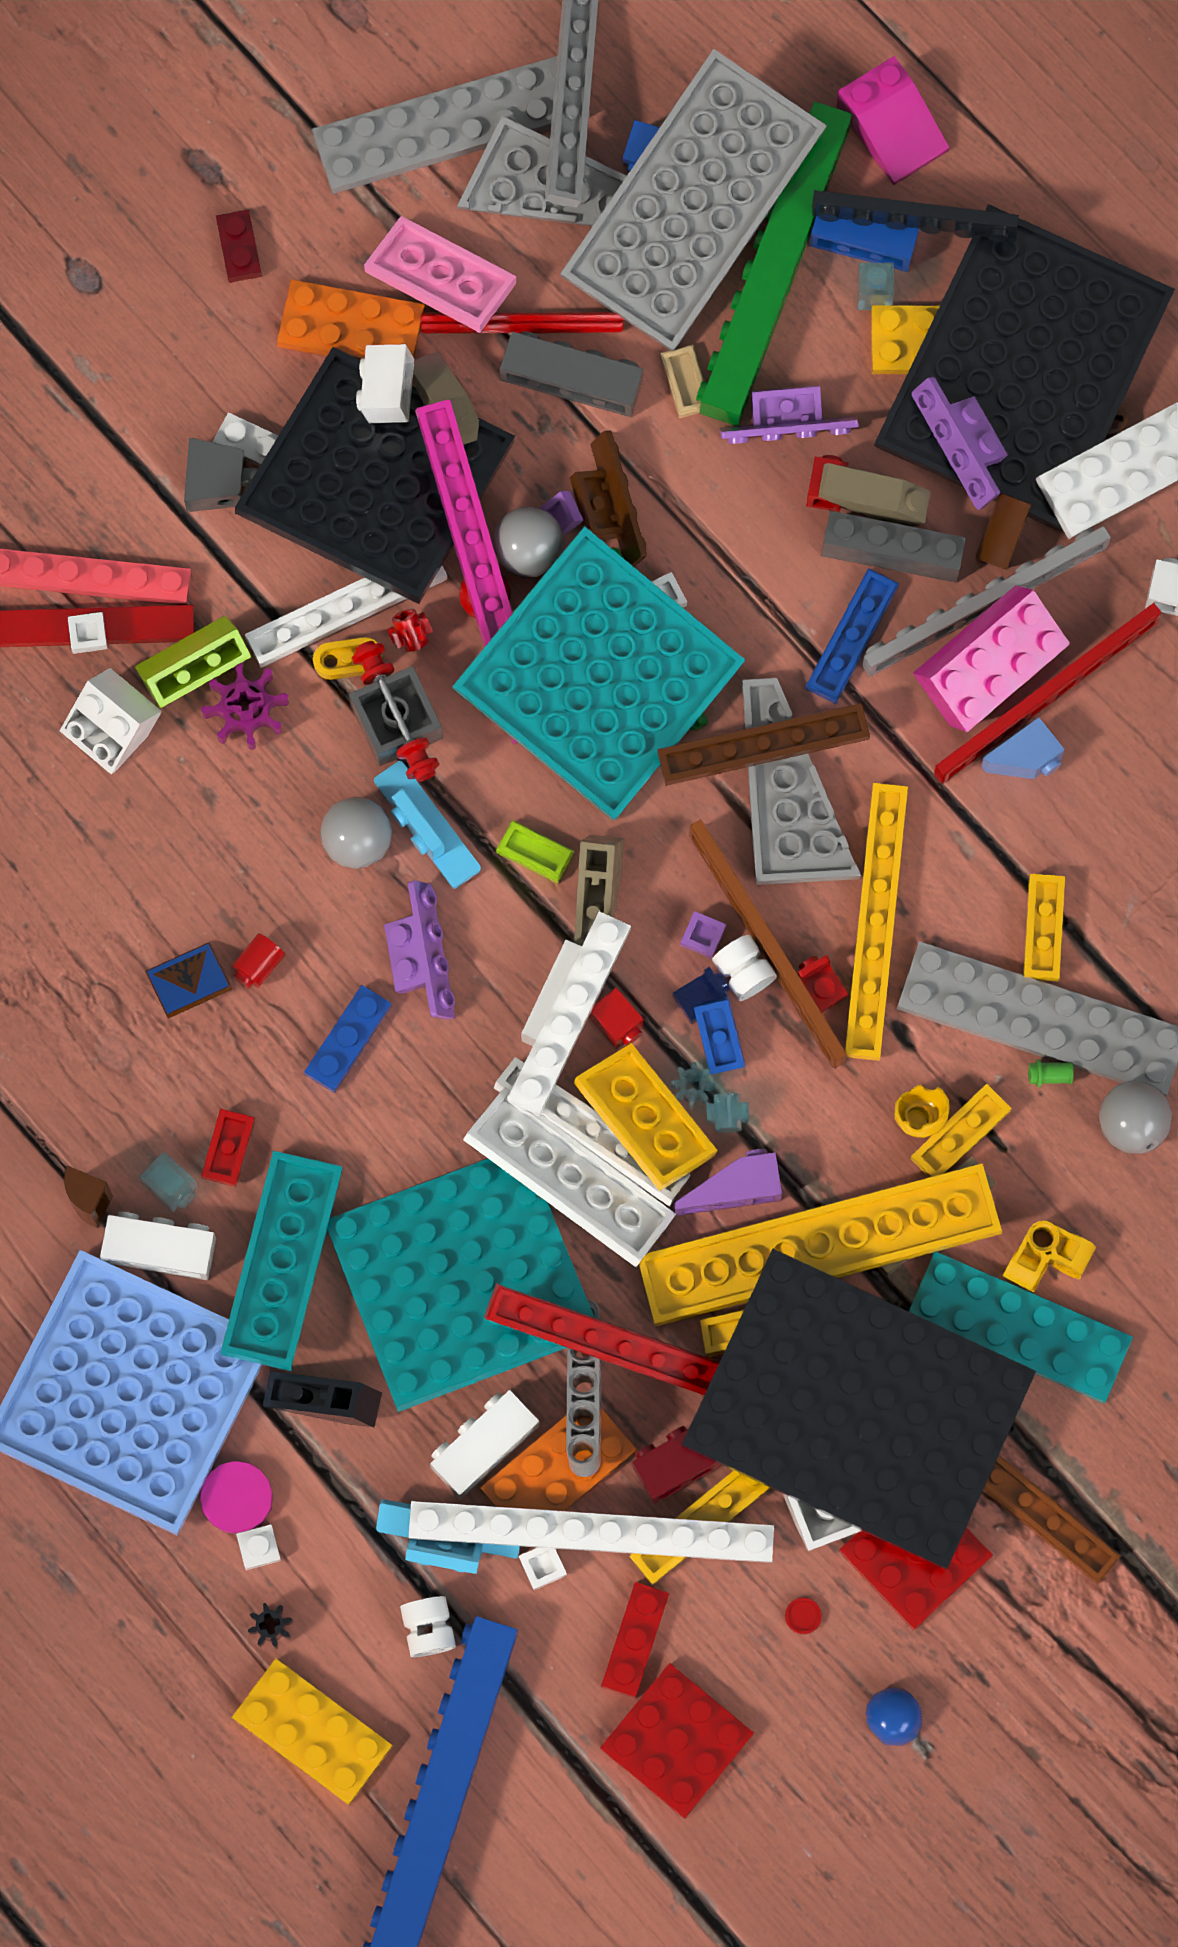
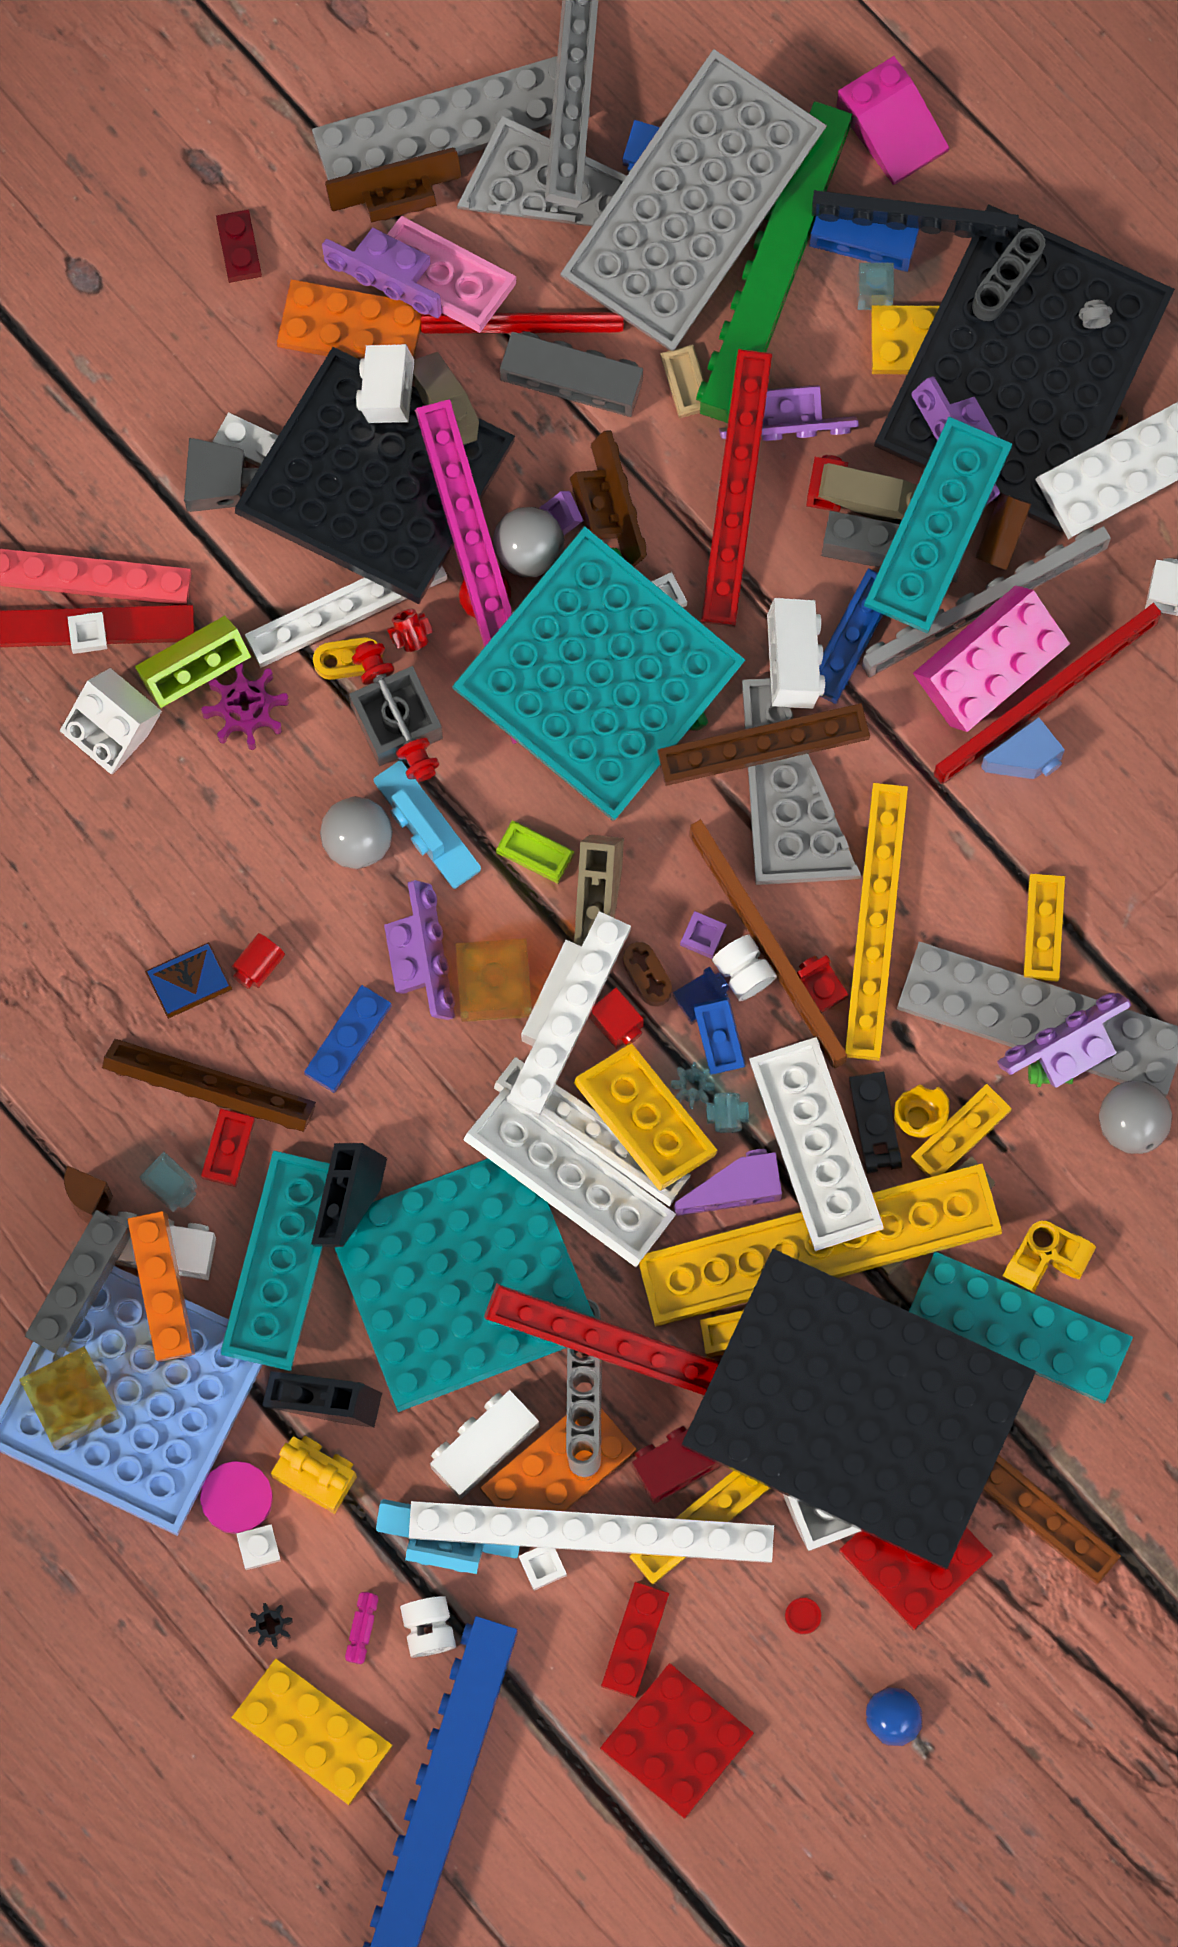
(69, 1398): none -> clear yellow brick
(79, 1283): none -> dark grey brick
(161, 1286): none -> orange brick
(209, 1085): none -> reddish brown plate
(314, 1473): none -> yellow brick
(349, 1191): none -> black slope
(361, 1628): none -> dark pink axle
(388, 267): none -> medium lavender bracket
(395, 186): none -> reddish brown bracket
(493, 980): none -> clear yellow brick
(654, 970): none -> reddish brown beam
(736, 487): none -> red tile
(795, 653): none -> white brick
(816, 1144): none -> white plate
(874, 1121): none -> black plate
(938, 525): none -> teal plate
(1015, 260): none -> dark grey beam
(1070, 1046): none -> bracket
(1095, 314): none -> light grey plate

